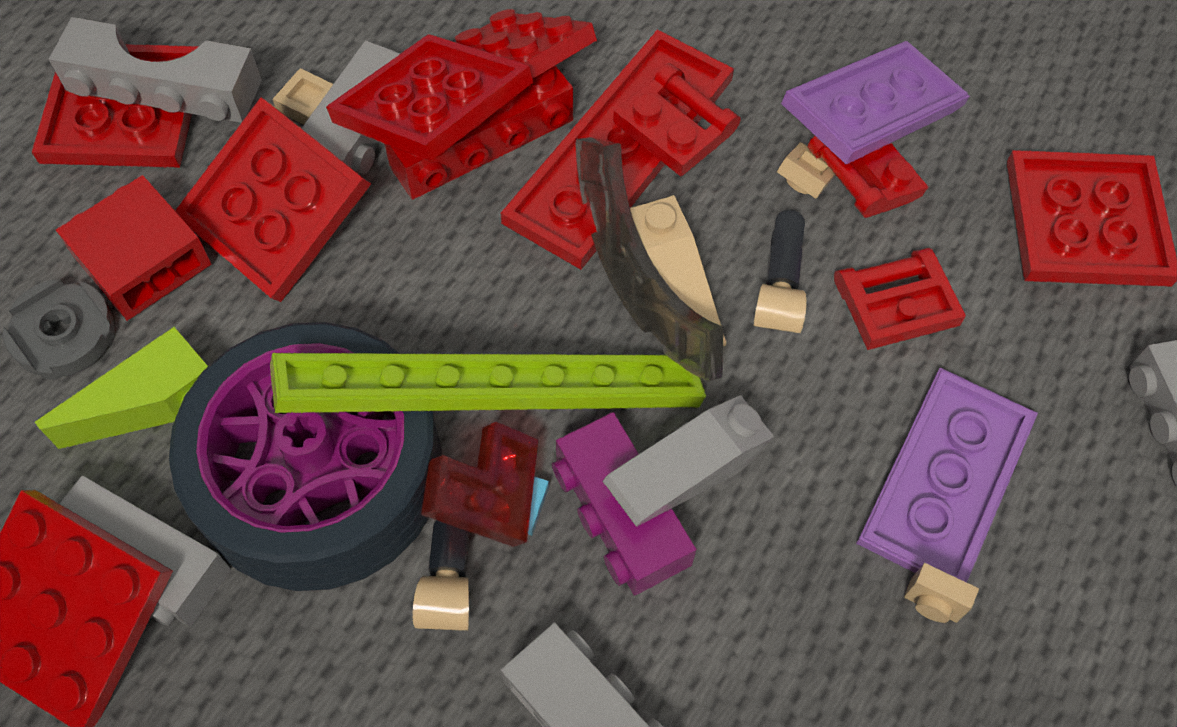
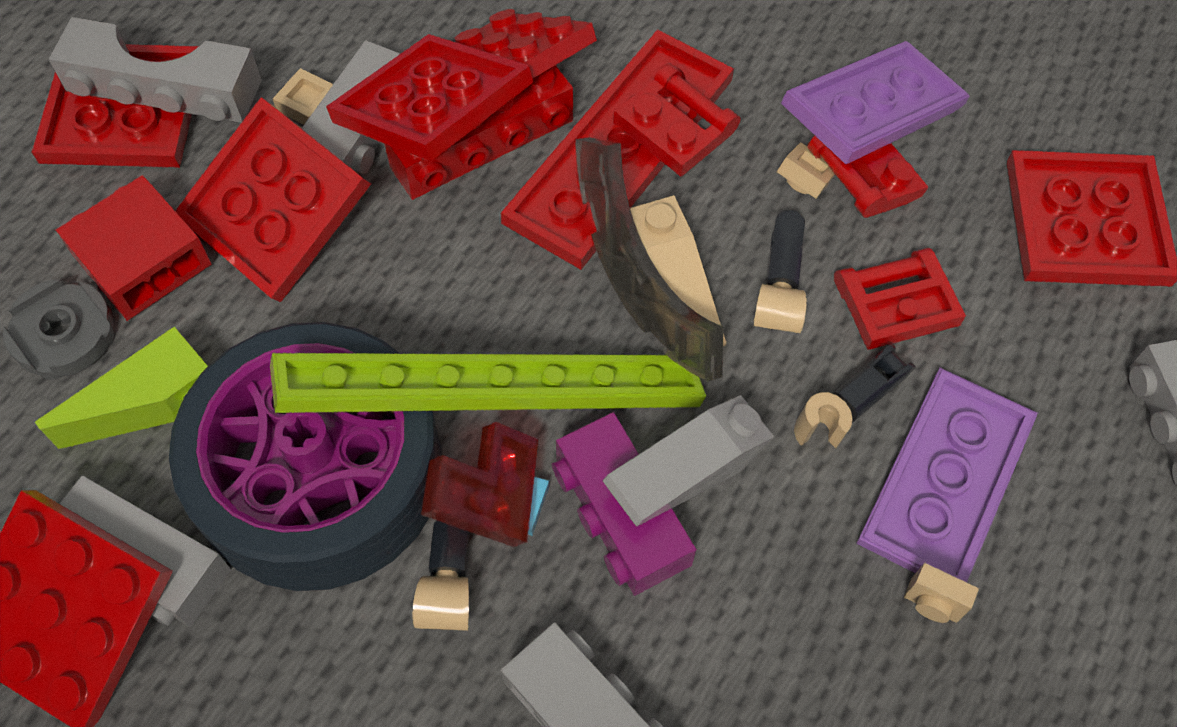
(852, 398): none -> piece

